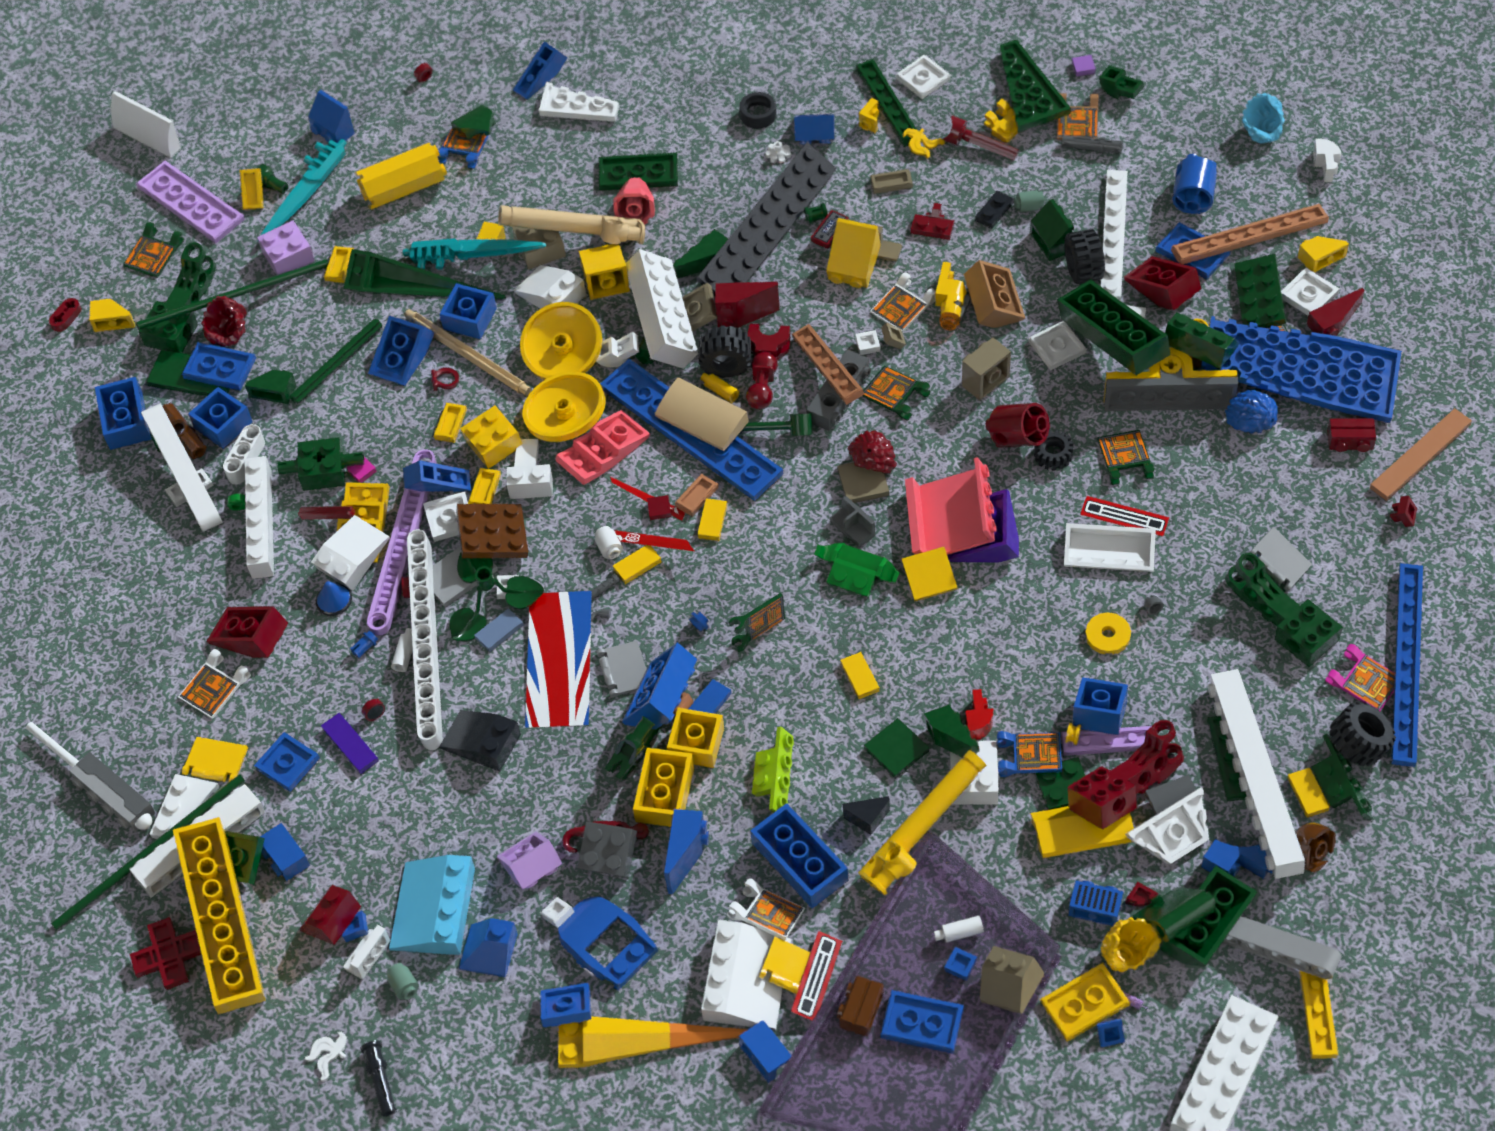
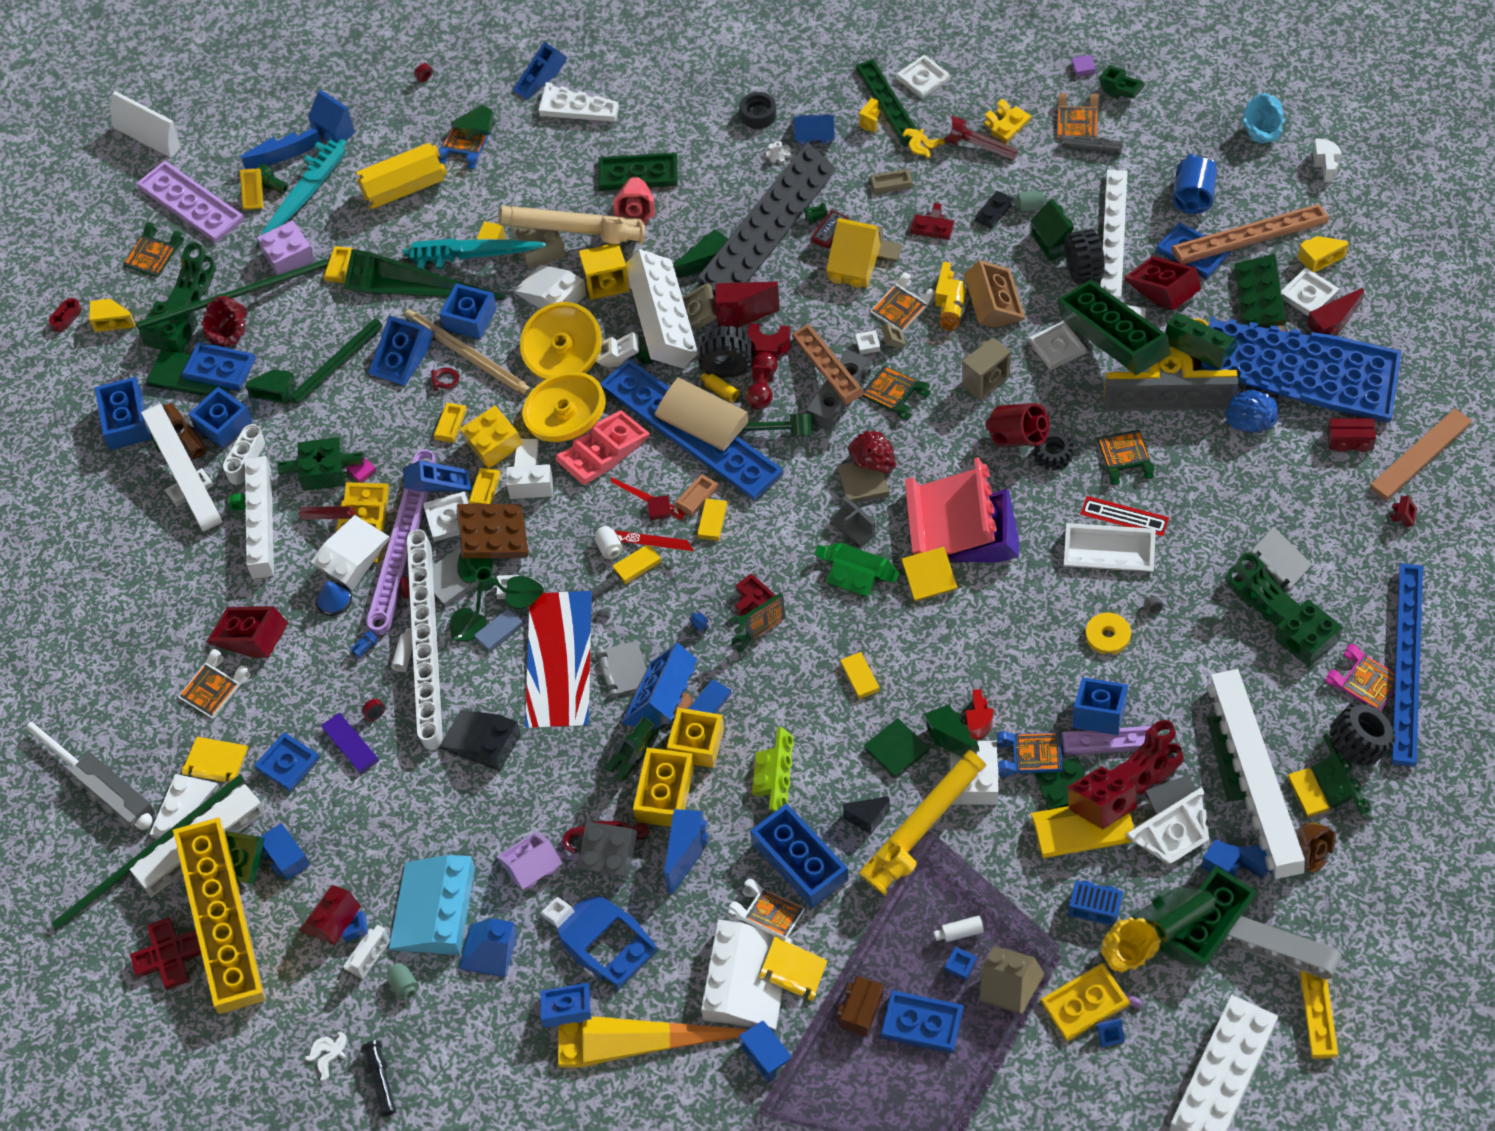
(275, 151): none -> blue slope
(752, 594): none -> dark red hinge
(816, 976): sticker -> none
(1030, 91): dark green wing -> none
(1073, 734): yellow bush -> none
(1140, 895): dark red tile -> none

